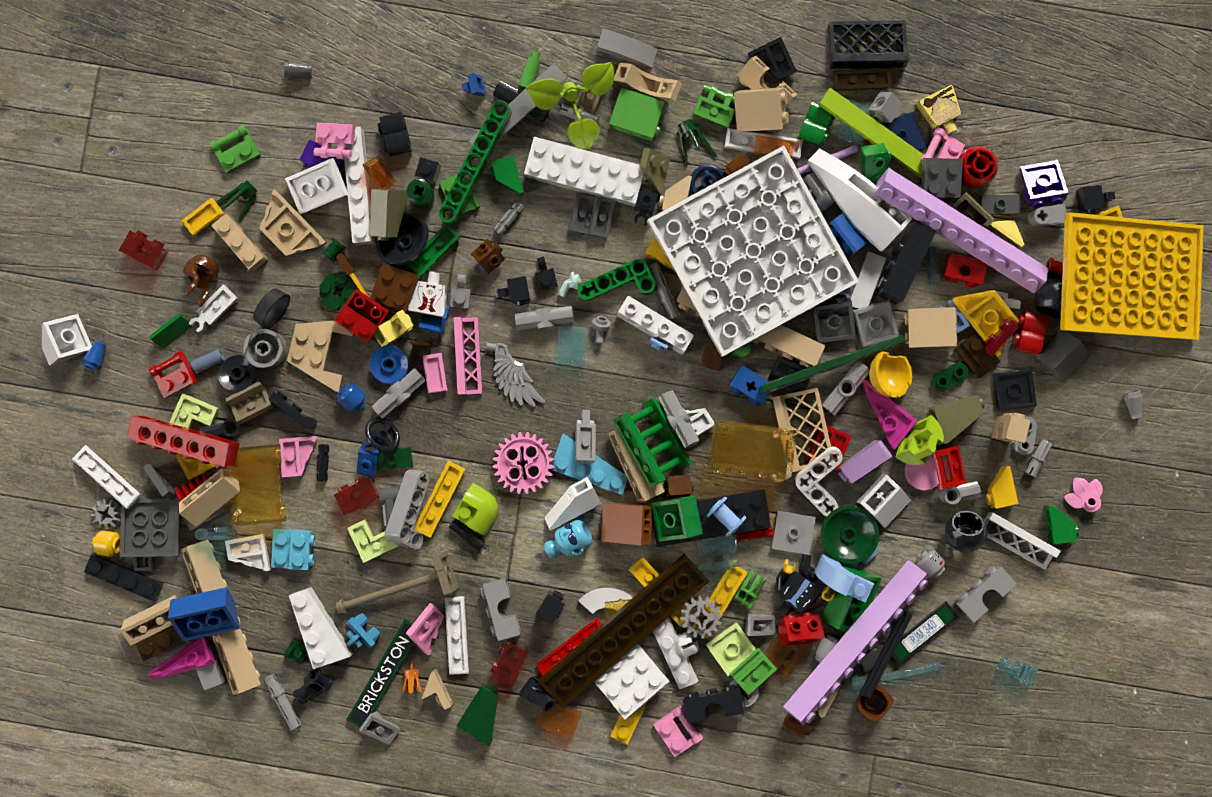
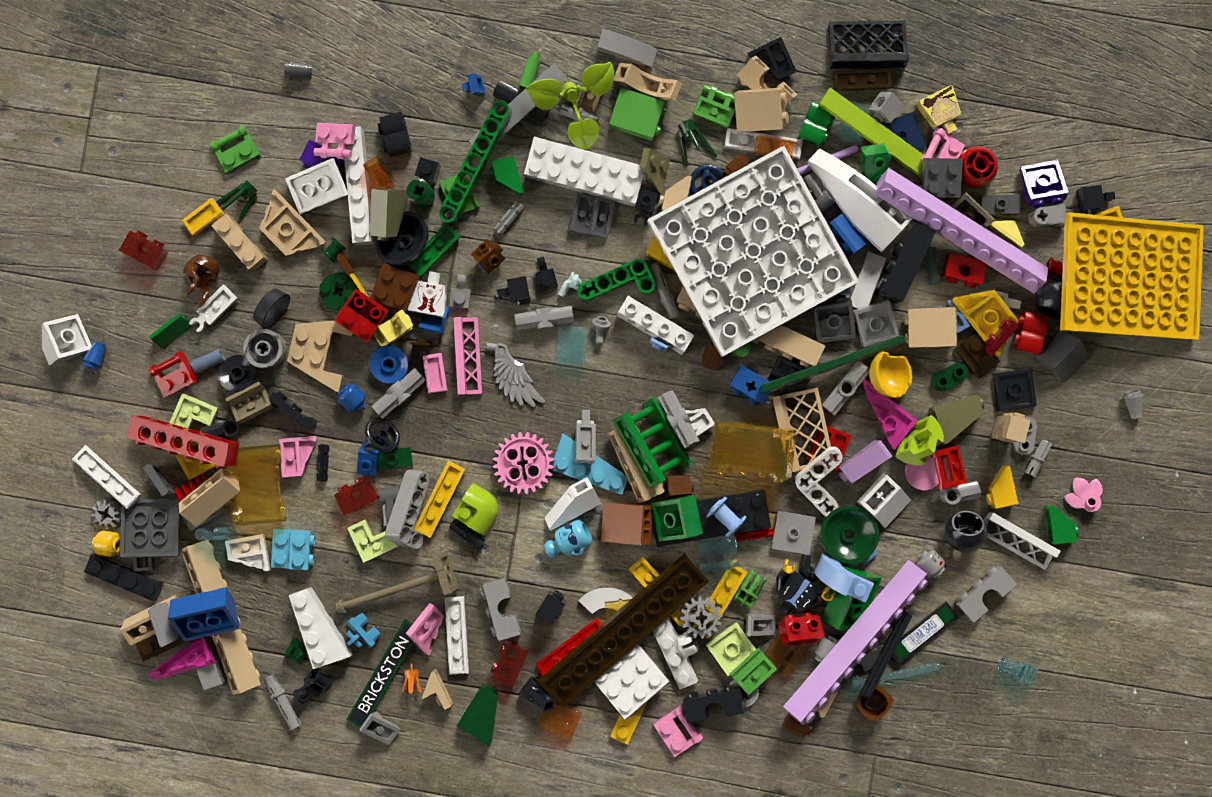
(162, 626): none -> light grey slope

